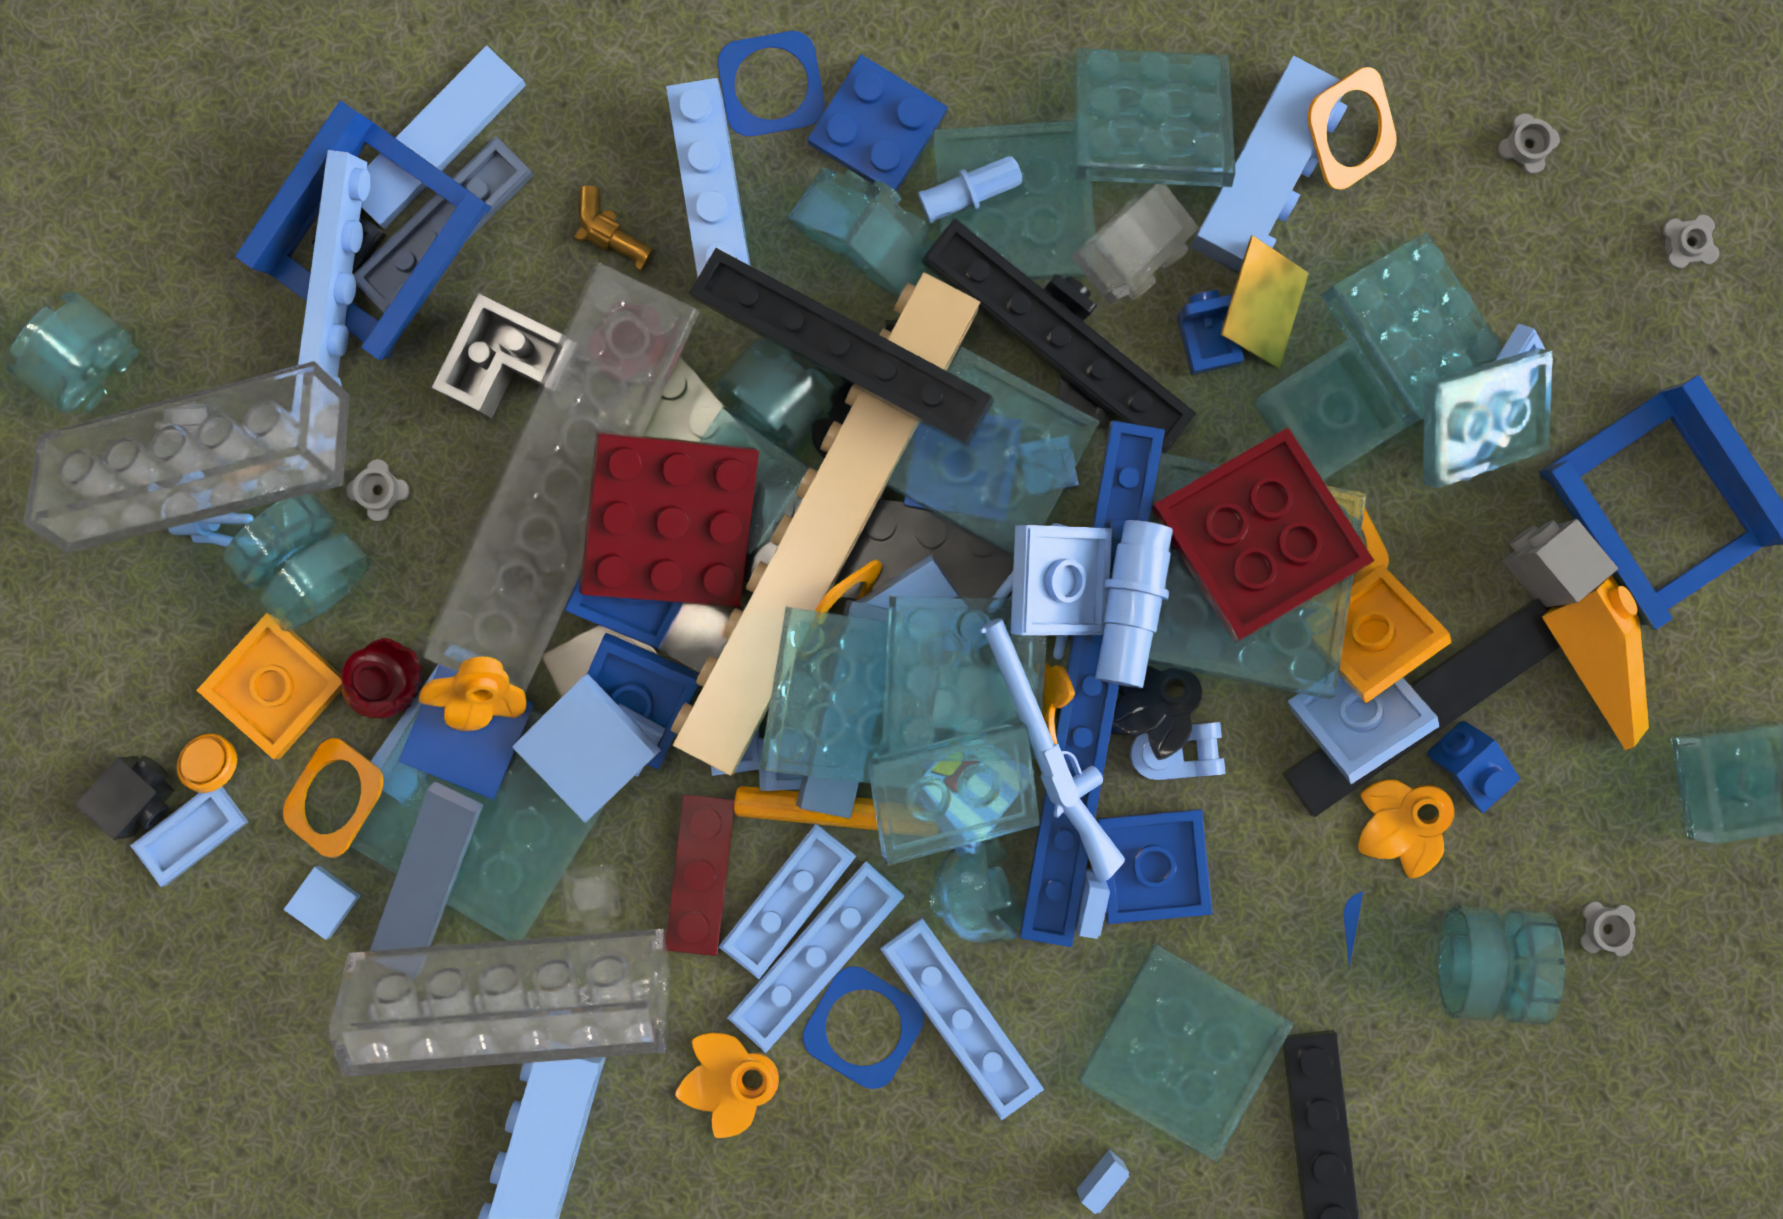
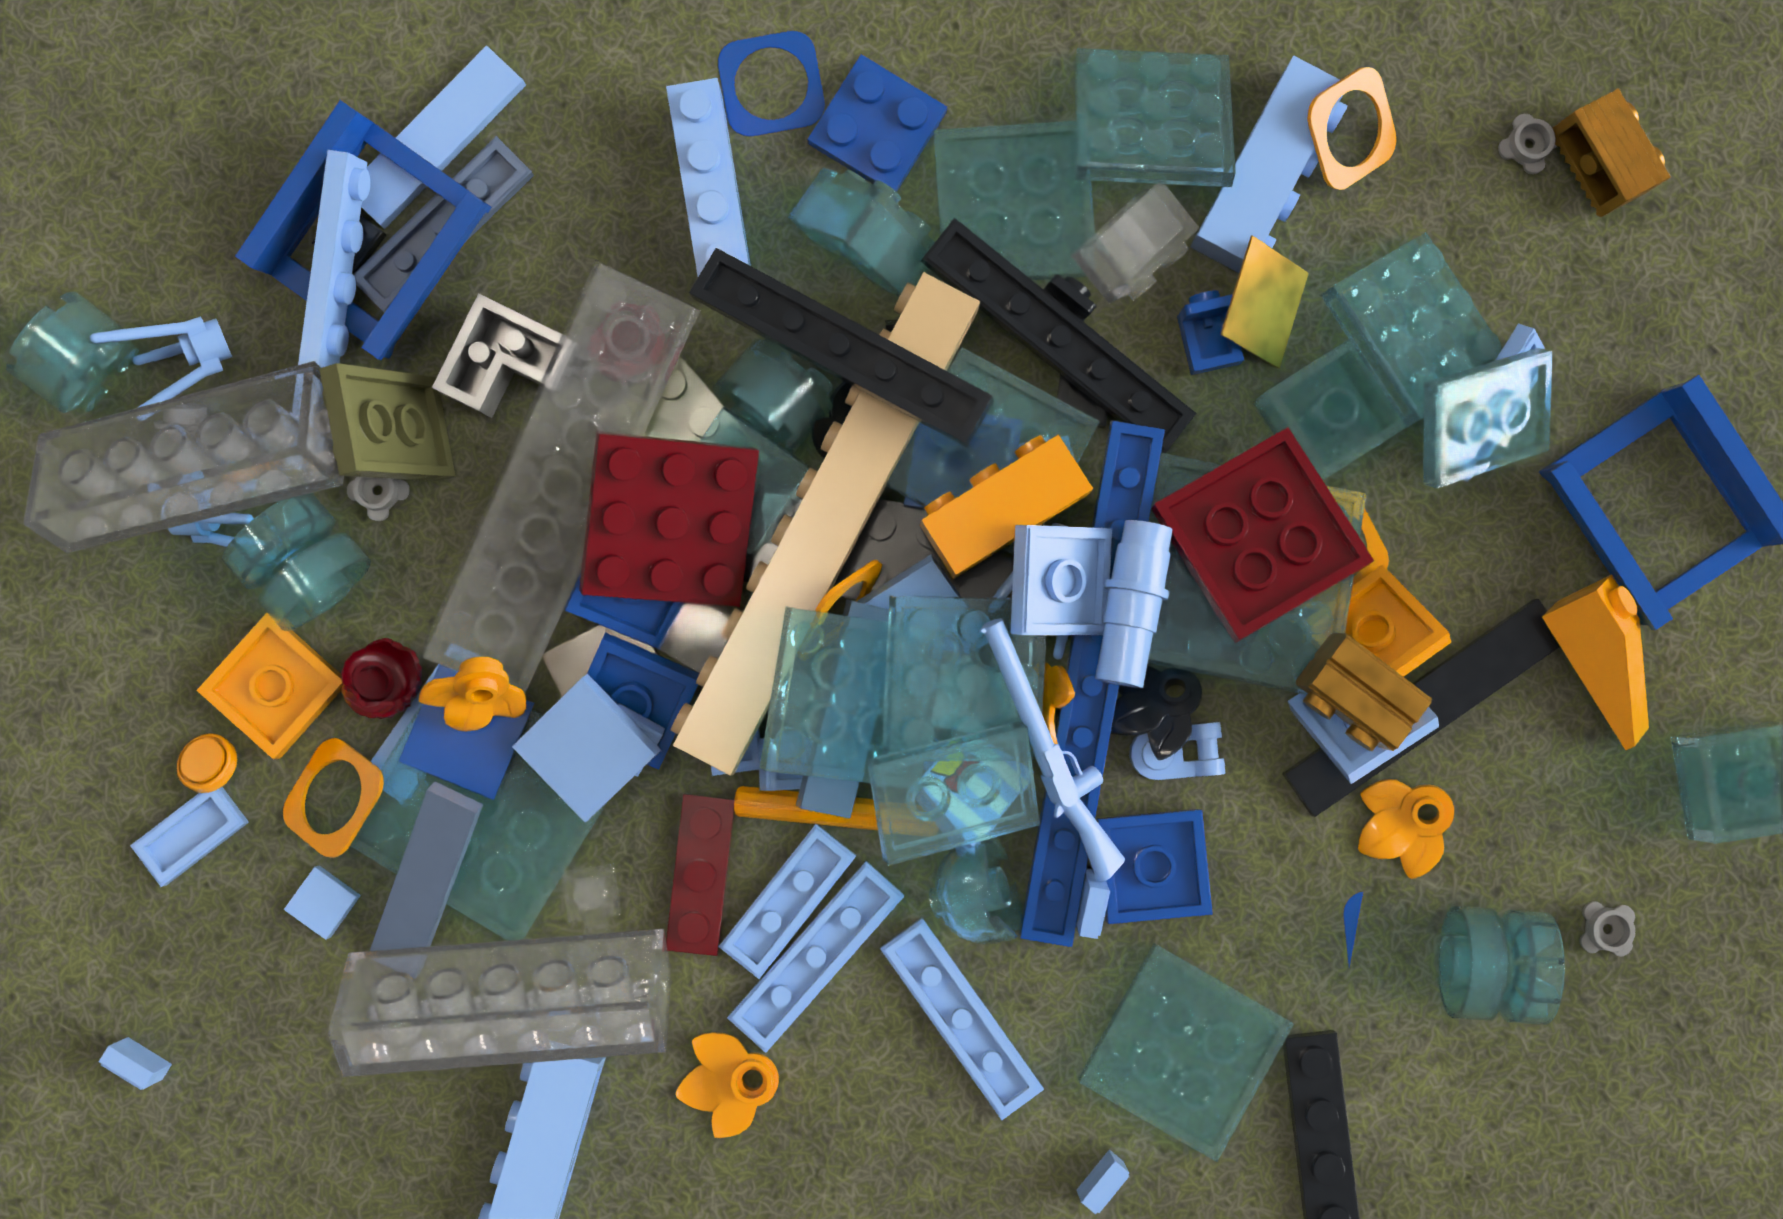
(127, 797): black brick -> none
(134, 1063): none -> light blue tile
(200, 343): none -> light blue plant
(386, 424): none -> olive plate
(606, 232): pearl gold piece -> none
(873, 1075): blue piece -> none
(970, 188): light blue axle -> none
(1023, 493): none -> light orange brick
(1362, 692): none -> pearl gold brick
(1474, 765): blue bracket -> none
(1558, 562): light grey brick -> none
(1610, 152): none -> pearl gold brick
(1676, 244): light grey plate -> none

